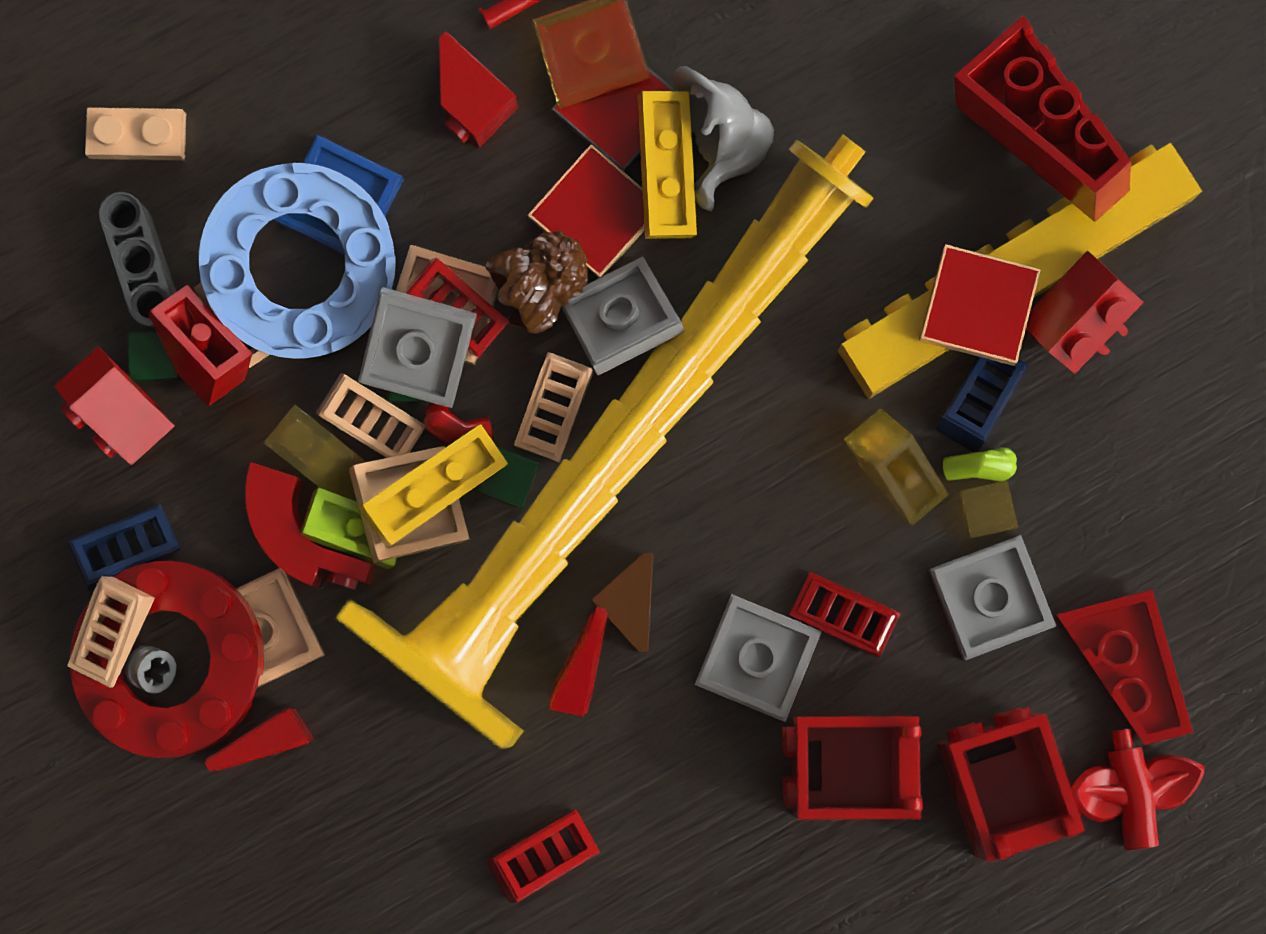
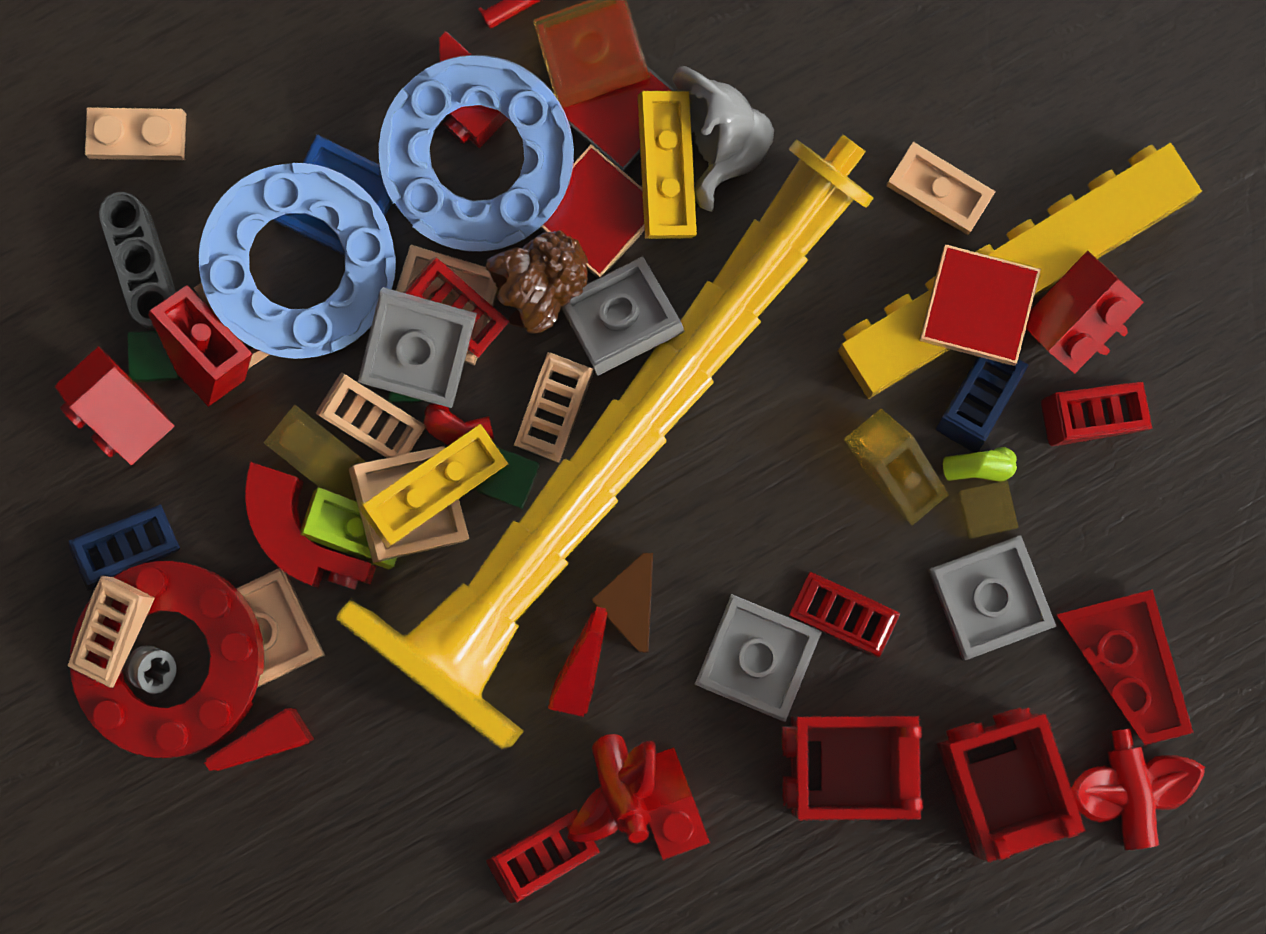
(407, 158): none -> light blue plate
(619, 801): none -> red plant
(673, 809): none -> red slope
(940, 188): none -> light nougat plate
(1042, 120): red wedge -> none
(1066, 420): none -> red slope

